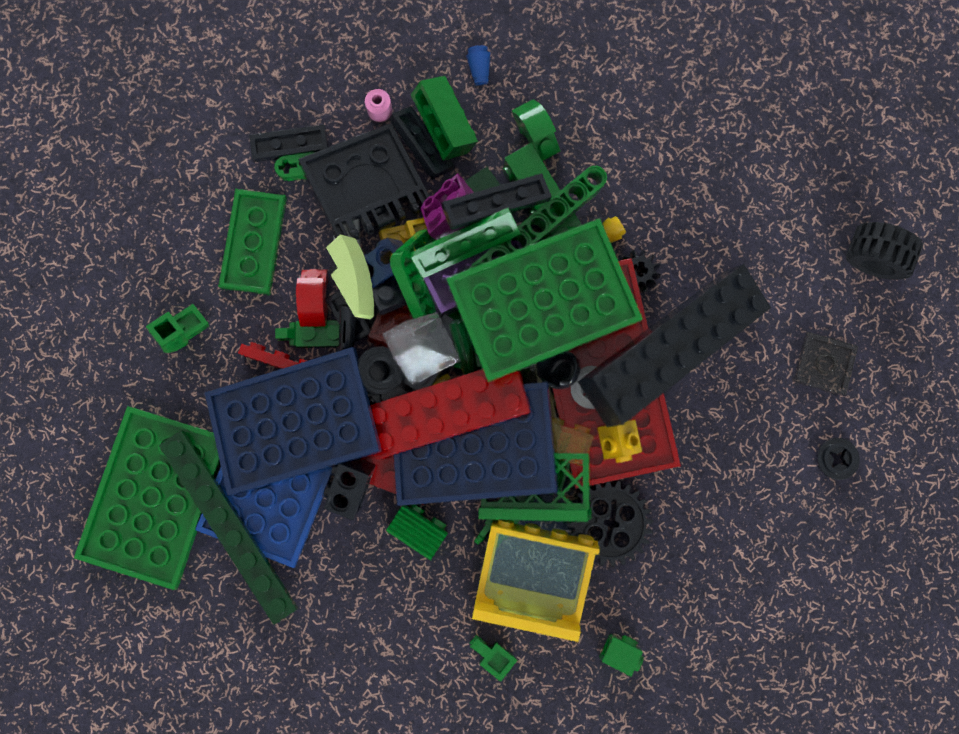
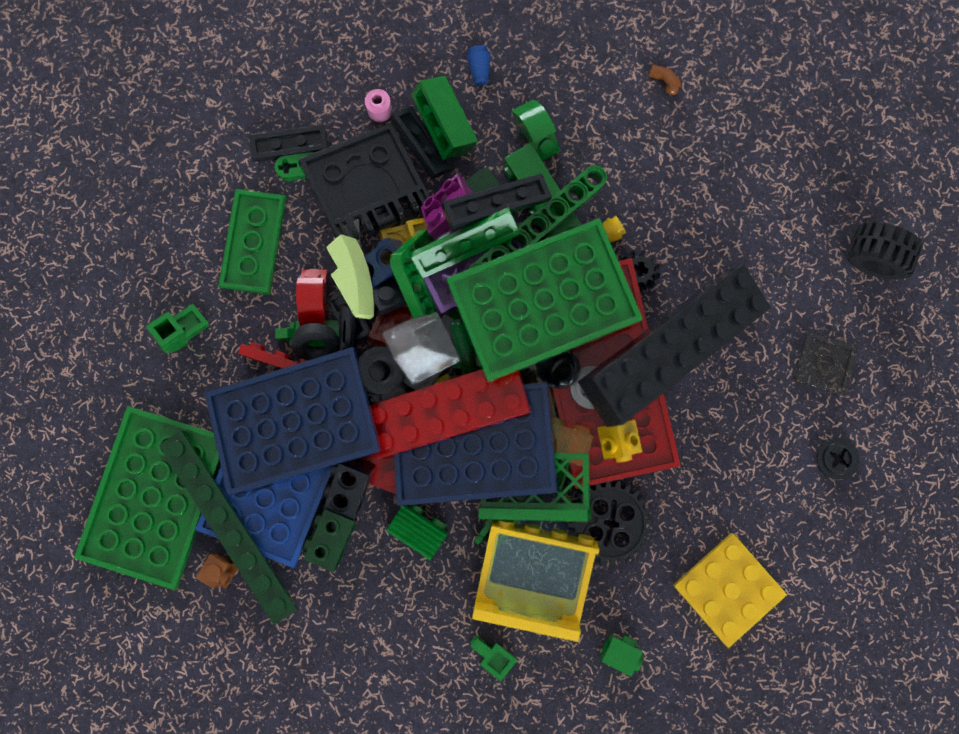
(217, 571): none -> dark orange brick
(314, 331): none -> black tyre
(328, 540): none -> dark green brick
(668, 76): none -> dark orange arm
(730, 590): none -> yellow plate

